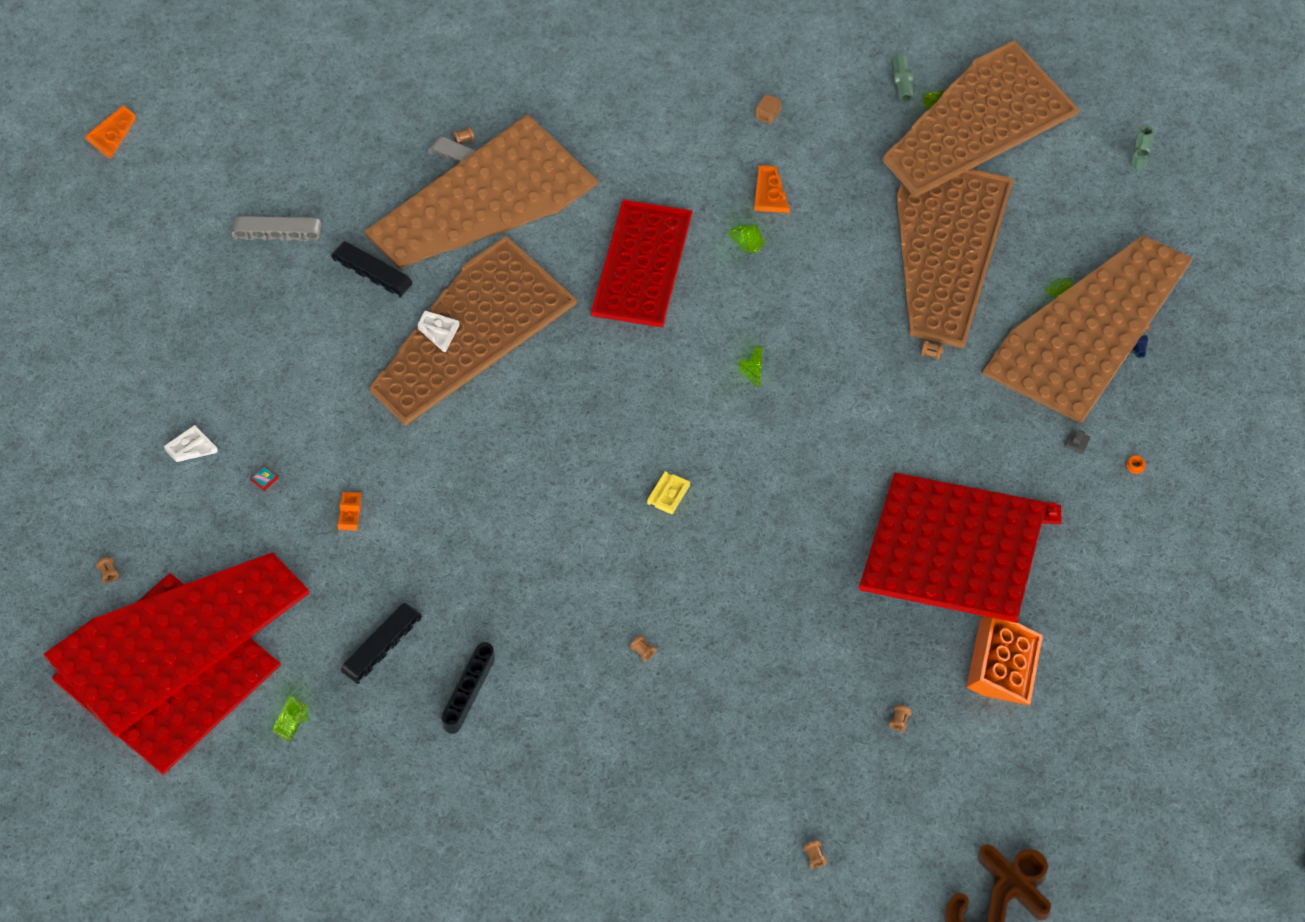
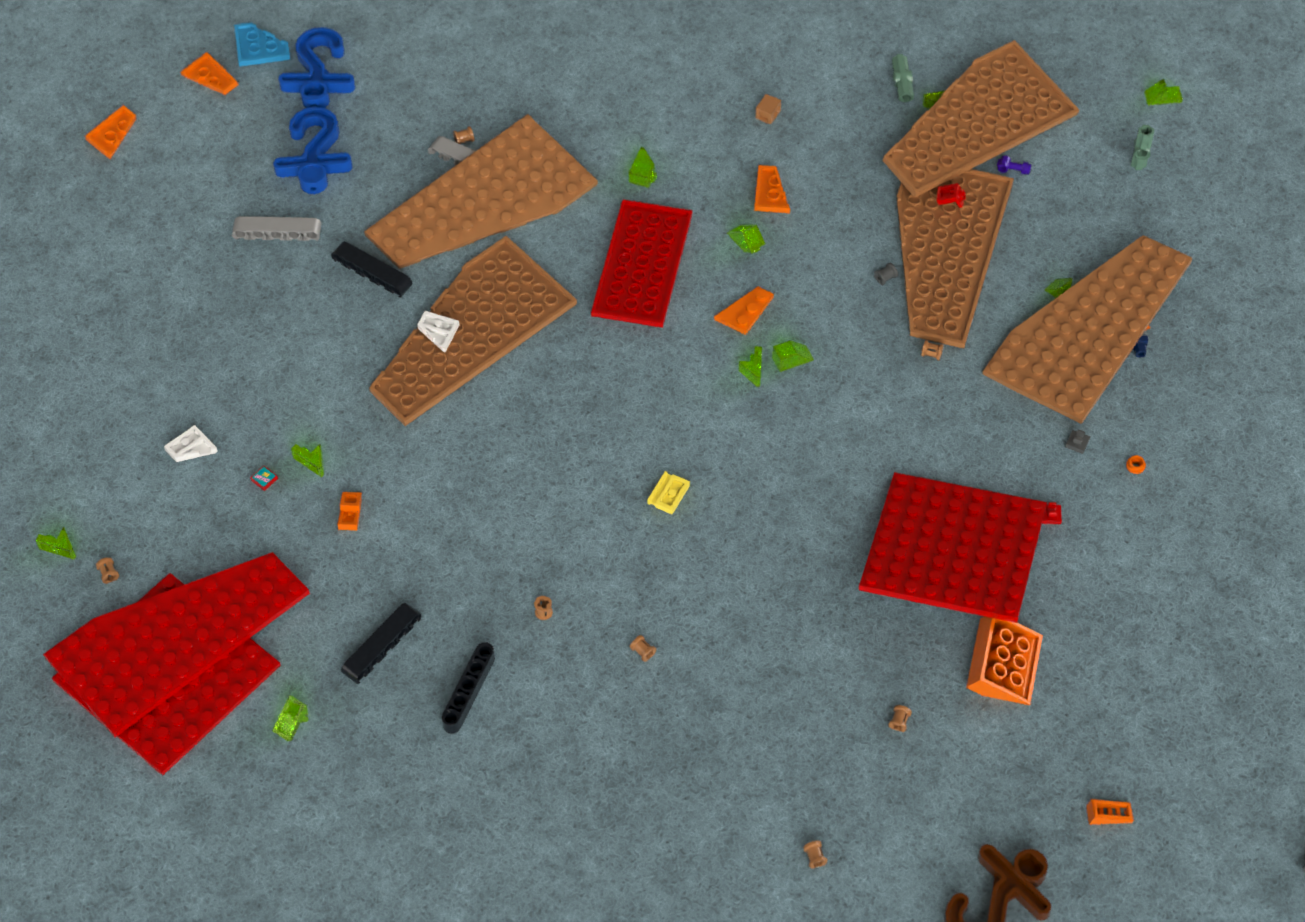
(59, 546): none -> clear neon green slope
(210, 74): none -> orange wing
(258, 46): none -> dark azure plate
(311, 460): none -> clear neon green slope
(314, 163): none -> blue piece
(318, 81): none -> blue piece
(540, 611): none -> medium nougat bush
(642, 170): none -> clear neon green slope
(746, 310): none -> orange wing
(790, 355): none -> clear neon green slope
(886, 273): none -> dark grey bush
(950, 194): none -> red bracket
(1005, 163): none -> dark purple bar
(1098, 817): none -> orange slope
(1161, 94): none -> clear neon green slope

